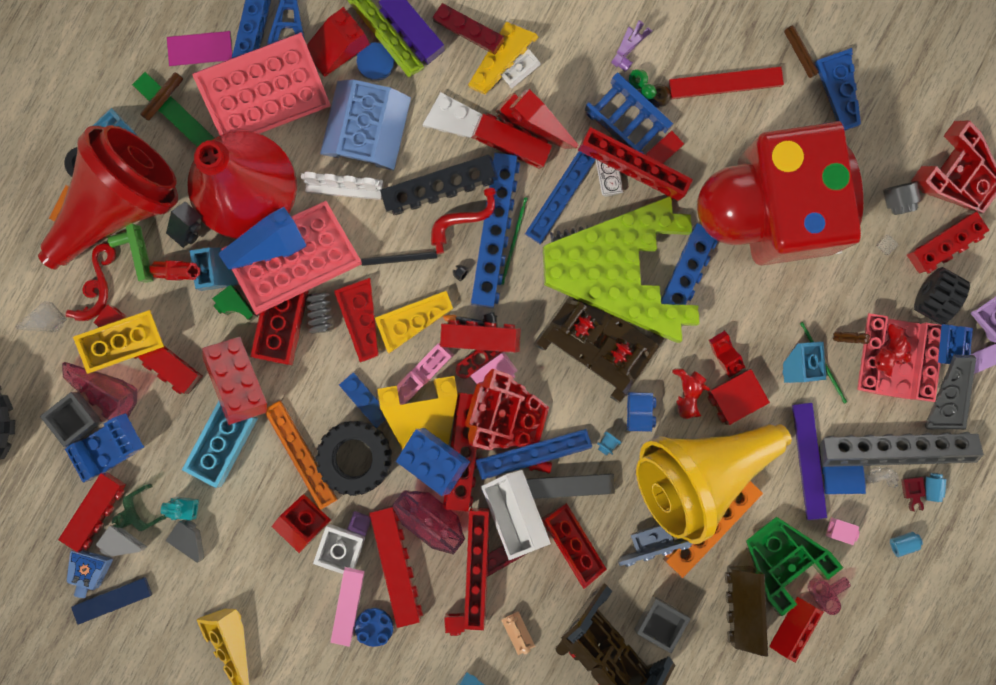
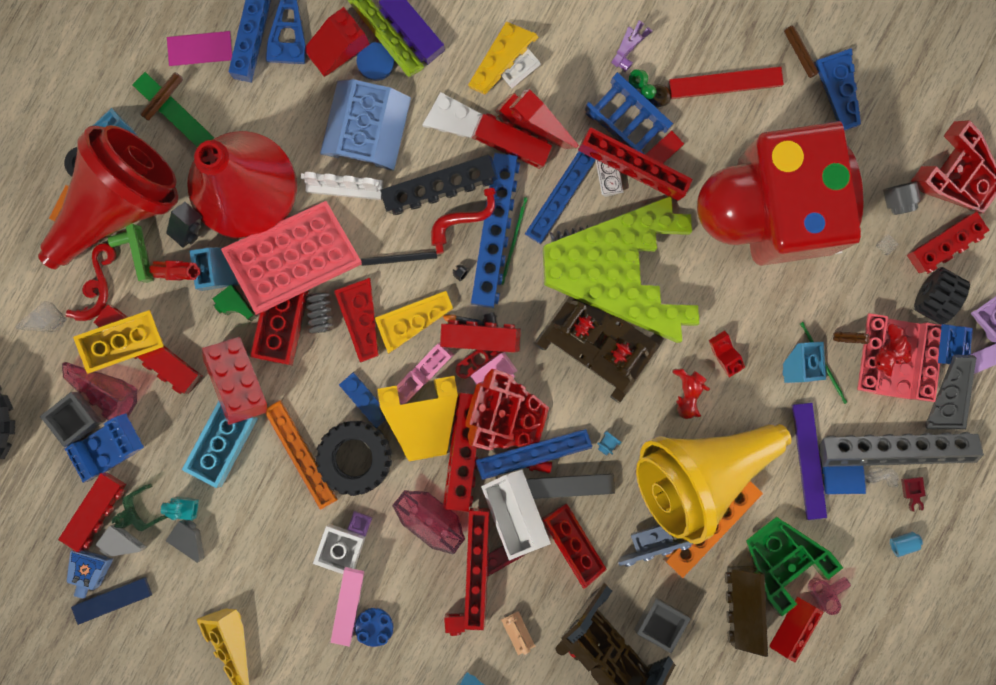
(263, 87): coral plate -> none
(268, 239): blue wedge -> none
(301, 523): red slope -> none
(396, 567): red brick -> none
(432, 461): blue brick -> none
(468, 28): dark red plate -> none
(640, 411): blue brick -> none
(682, 269): blue brick -> none
(737, 397): red brick -> none
(842, 531): bright pink brick -> none
(935, 487): dark azure brick -> none

